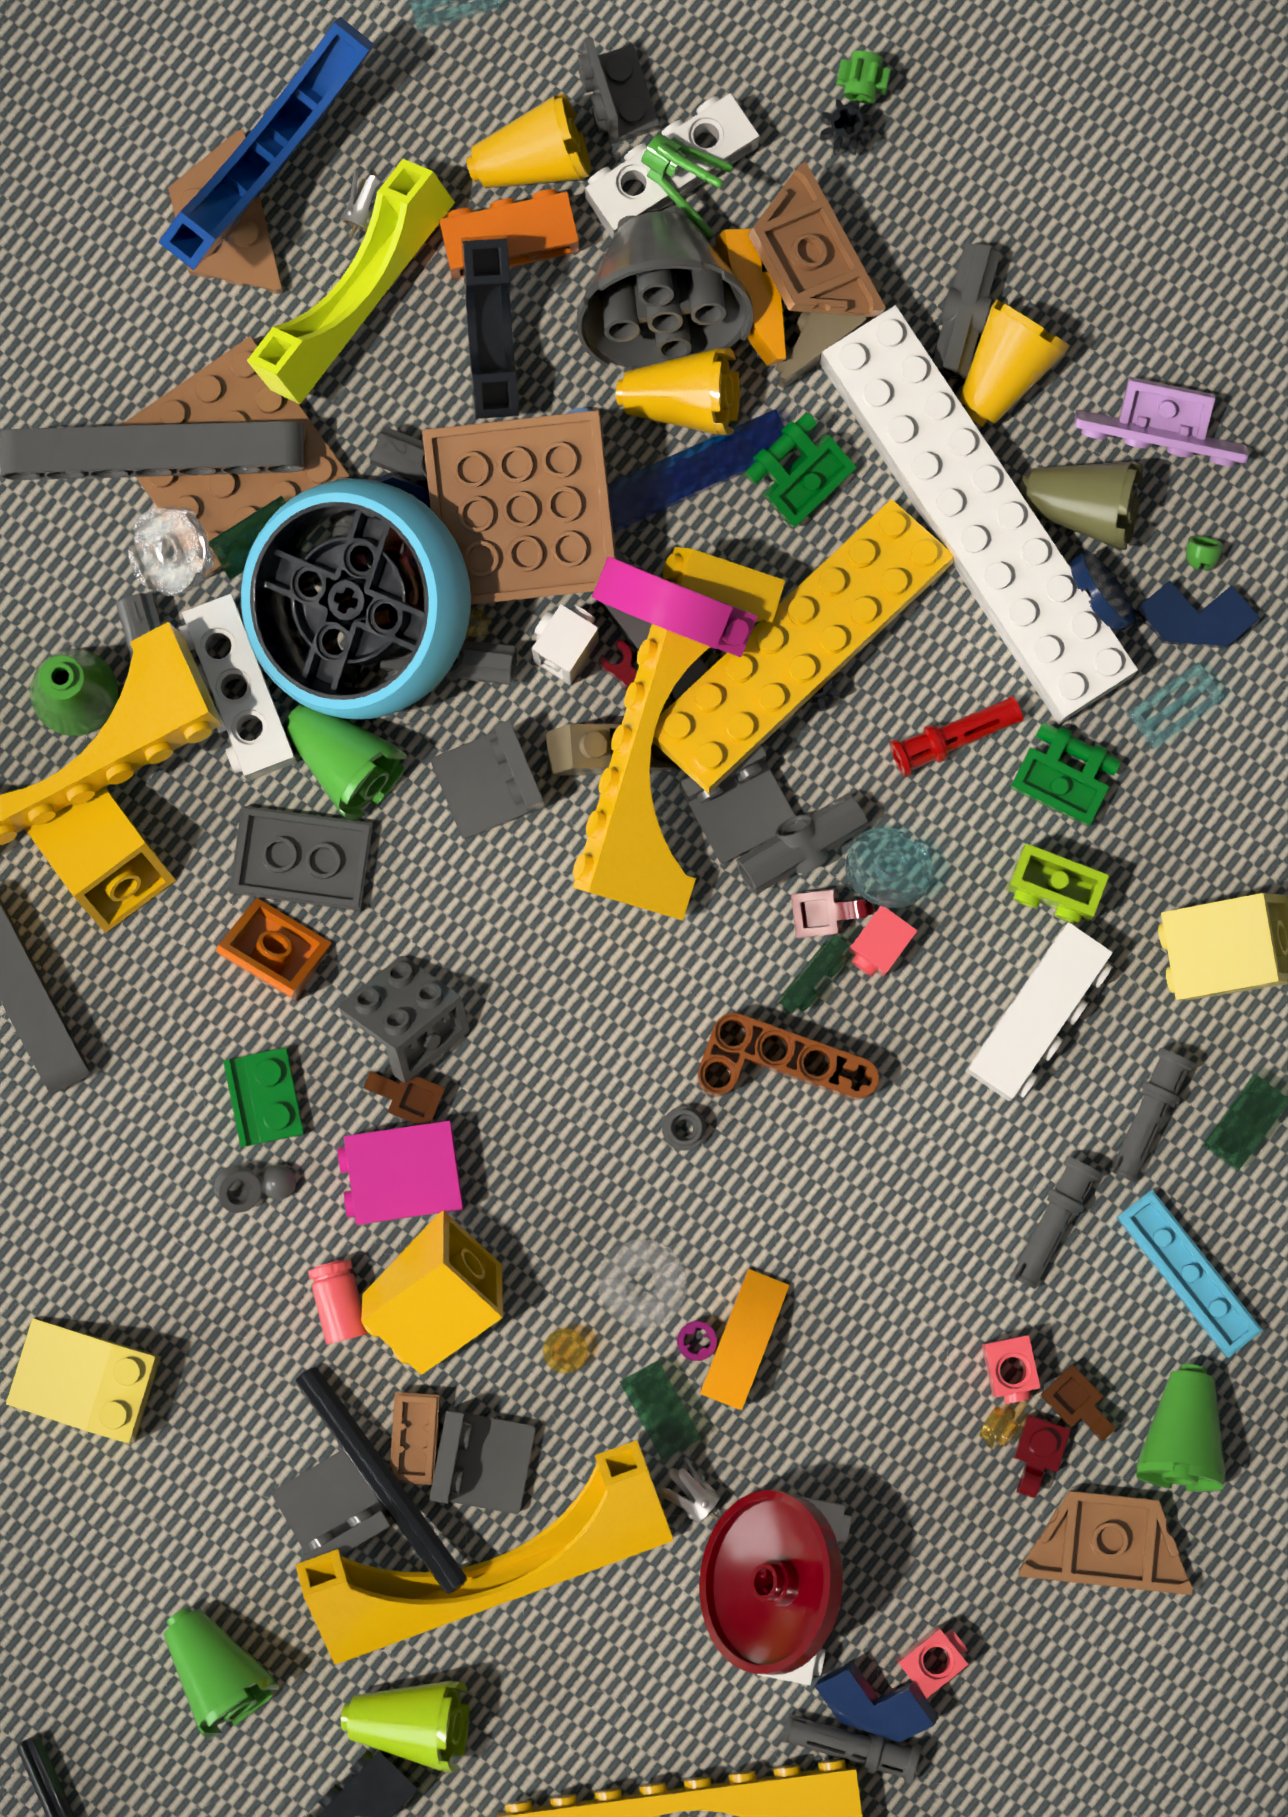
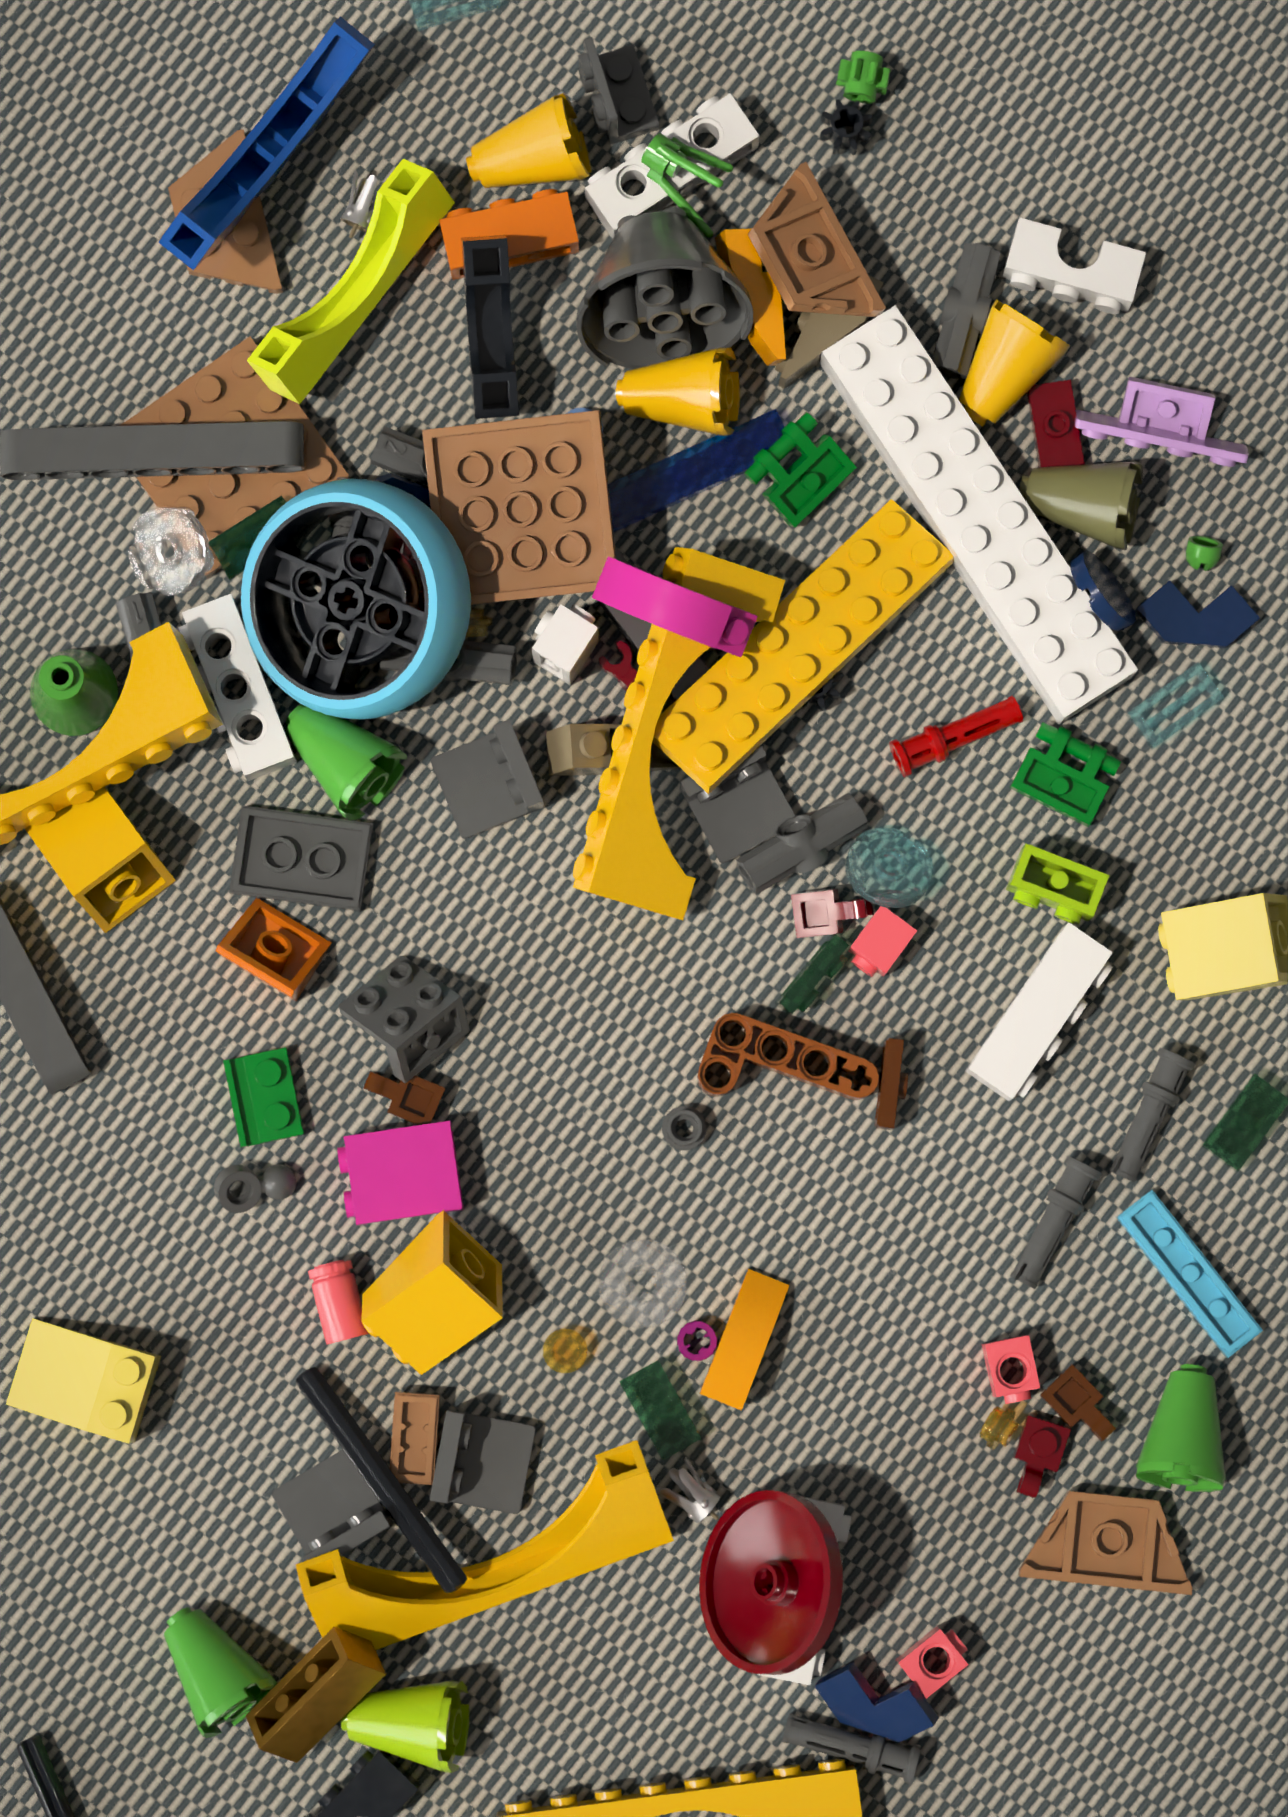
(315, 1695): none -> pearl gold brick
(891, 1084): none -> reddish brown plate
(1036, 263): none -> white arch
(1054, 424): none -> dark red plate

